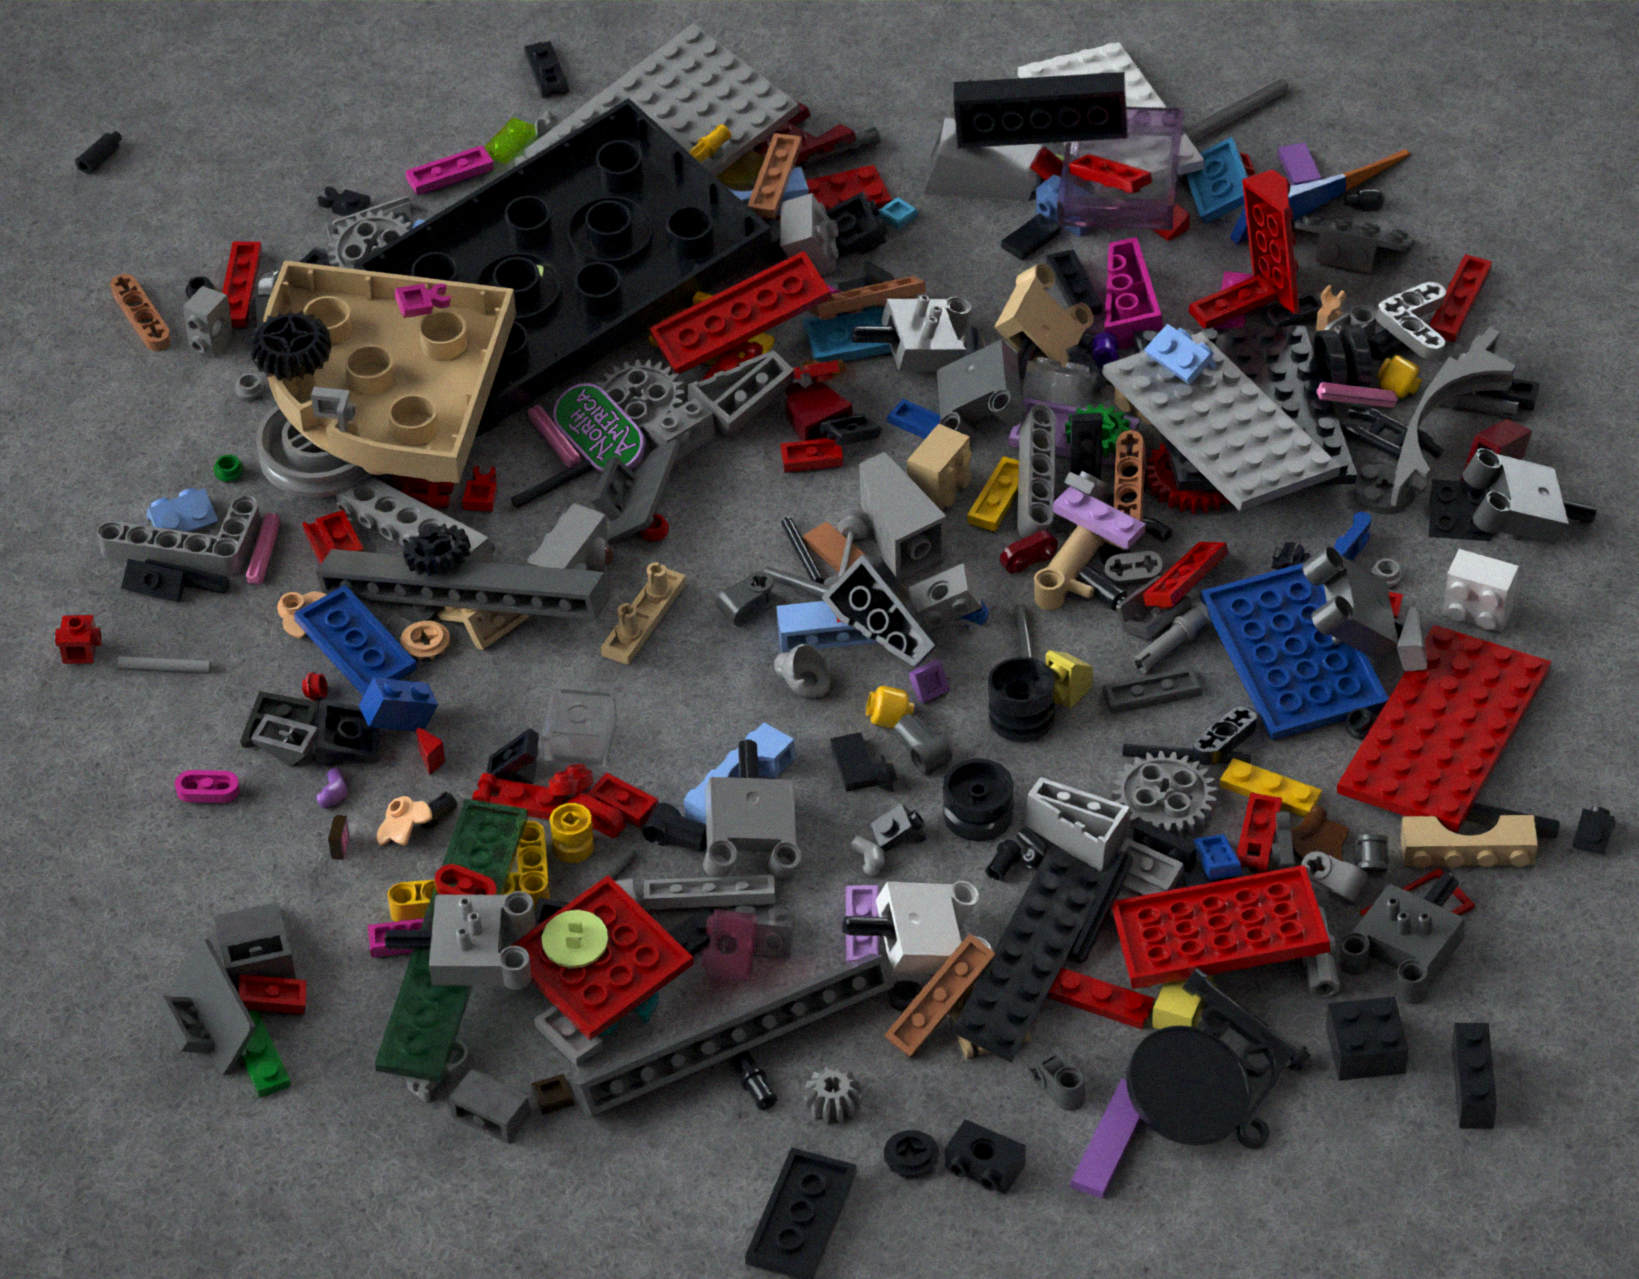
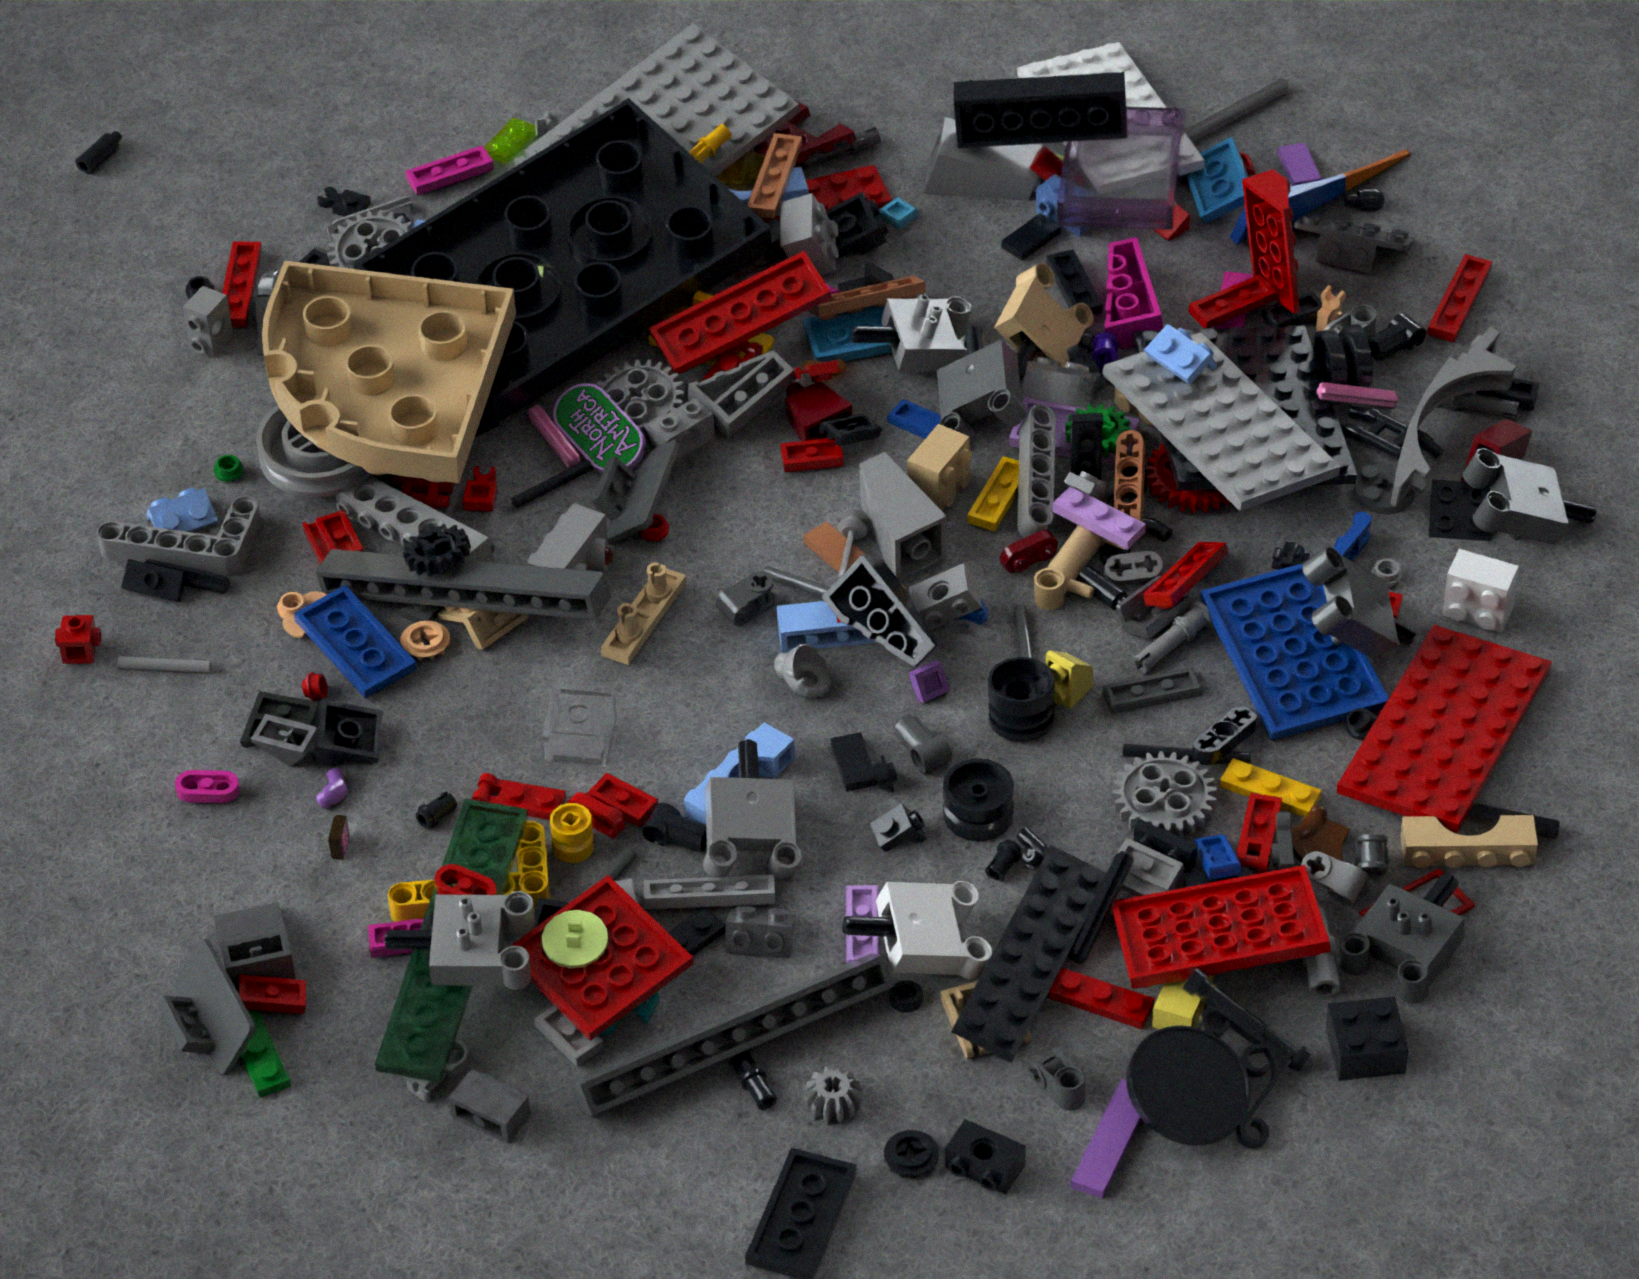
(138, 313): nougat beam -> none
(249, 386): light grey plate -> none
(263, 548): bright pink axle -> none
(290, 345): black gear -> none
(333, 404): light grey bracket -> none
(398, 704): blue brick -> none
(400, 818): light nougat plate -> none
(418, 301): dark pink plate -> none
(430, 749): red slope -> none
(516, 759): black slope -> none
(546, 68): black plate -> none
(552, 1094): dark brown tile -> none
(571, 781): red plate -> none
(743, 929): clear pink brick -> none
(802, 550): black bar -> none
(872, 854): light grey arm -> none
(888, 706): yellow head -> none
(940, 995): nougat plate -> none
(1077, 821): light grey wedge -> none
(1110, 173): red plate -> none
(1397, 315): light grey beam -> none
(1399, 376): yellow head -> none
(1412, 643): light grey slope -> none
(1474, 1076): black brick -> none
(1594, 830): black bracket -> none

